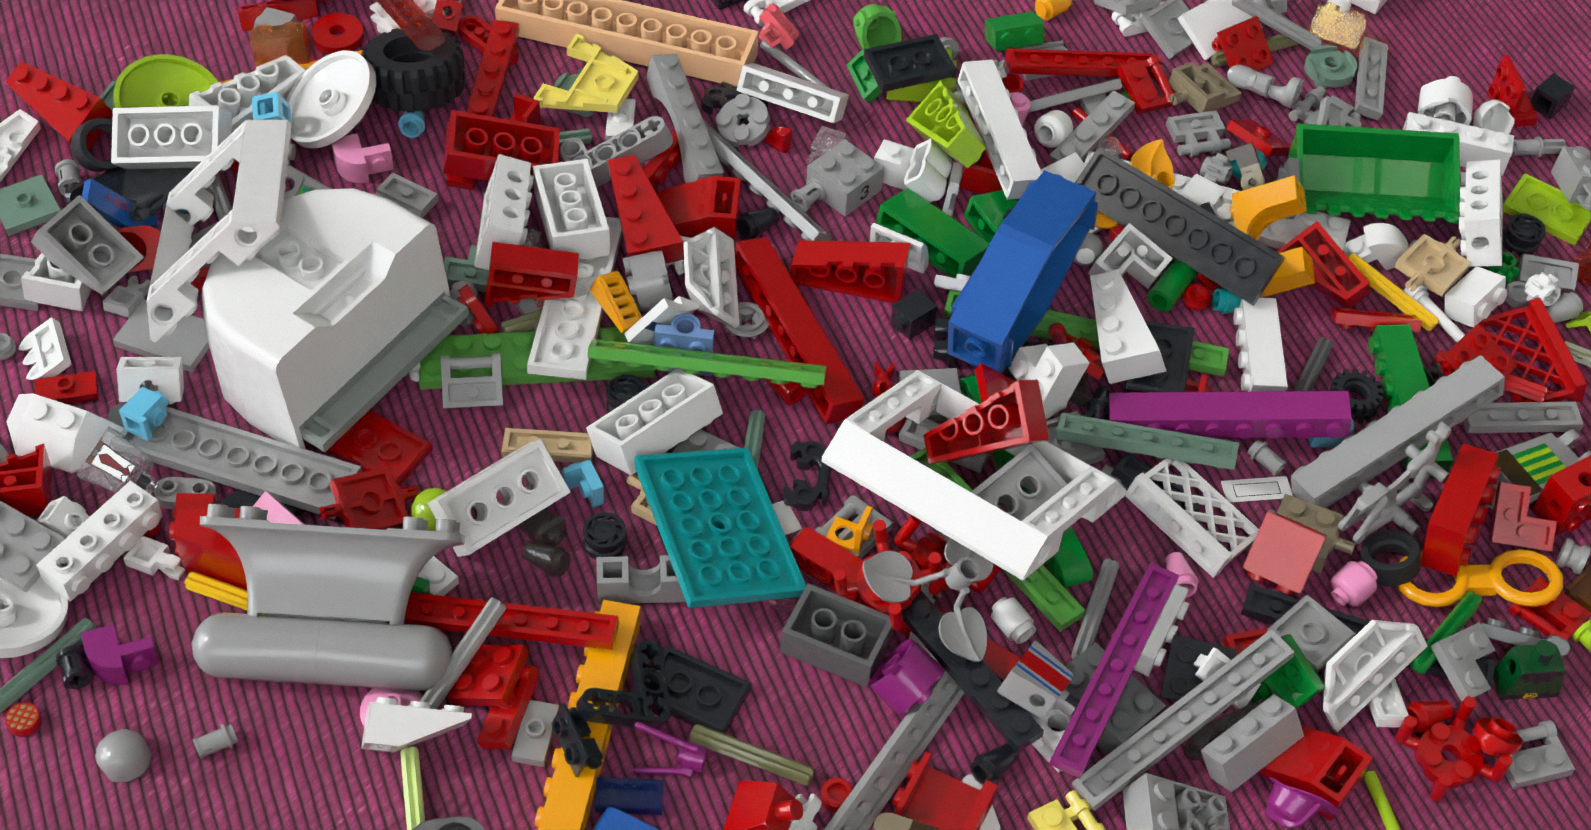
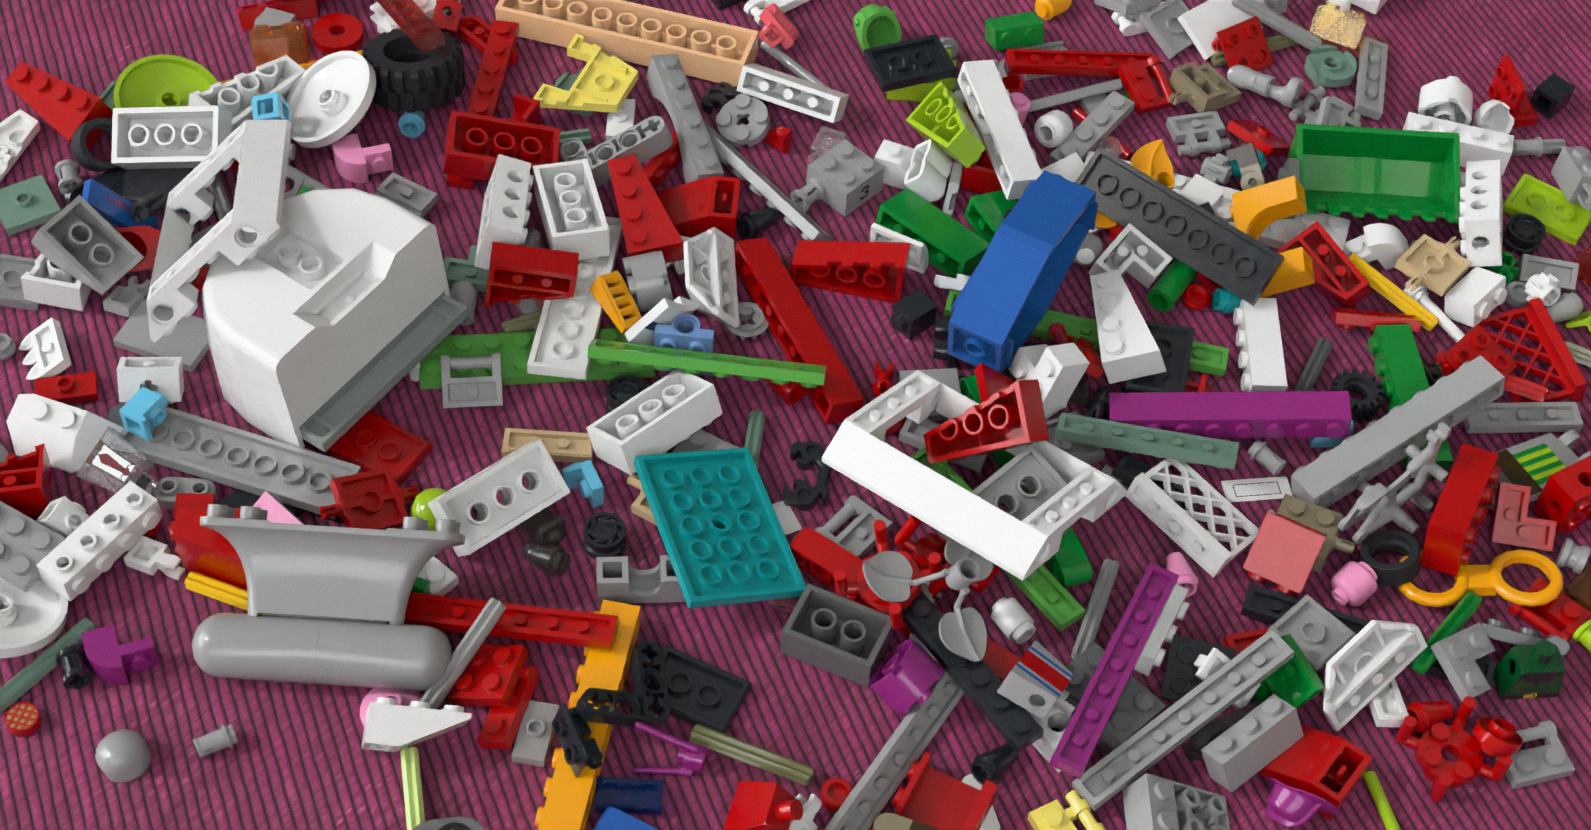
(482, 321): red plate -> none
(861, 532): light orange bracket -> none
(863, 77): green plate -> none

